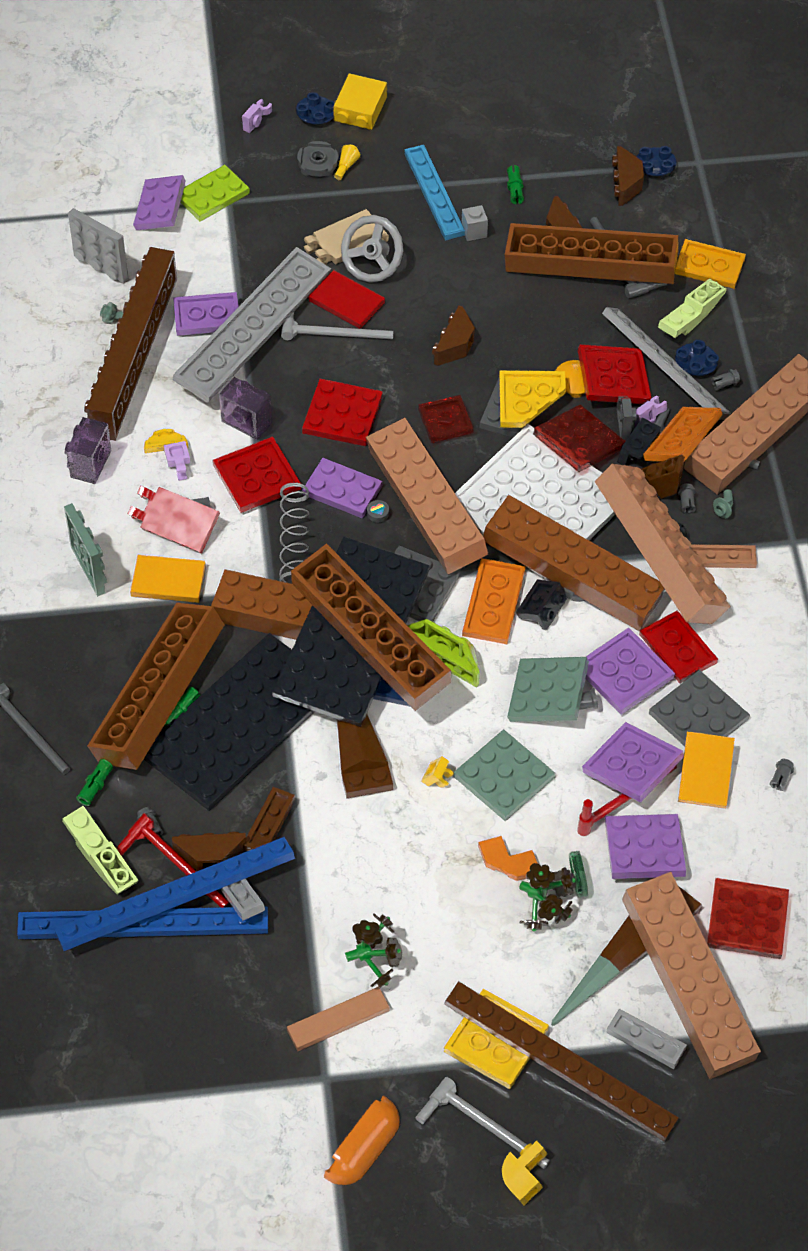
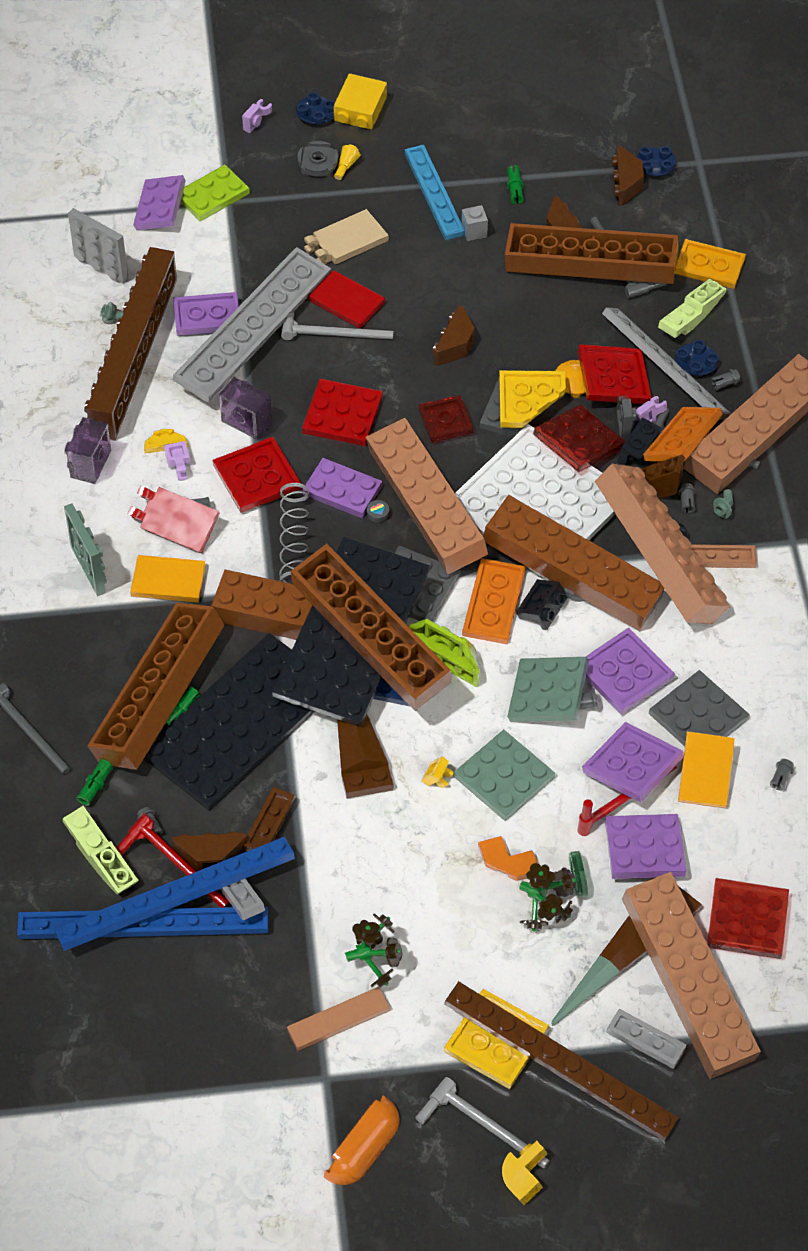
(373, 248): light grey piece -> none
(678, 646): red tile -> none

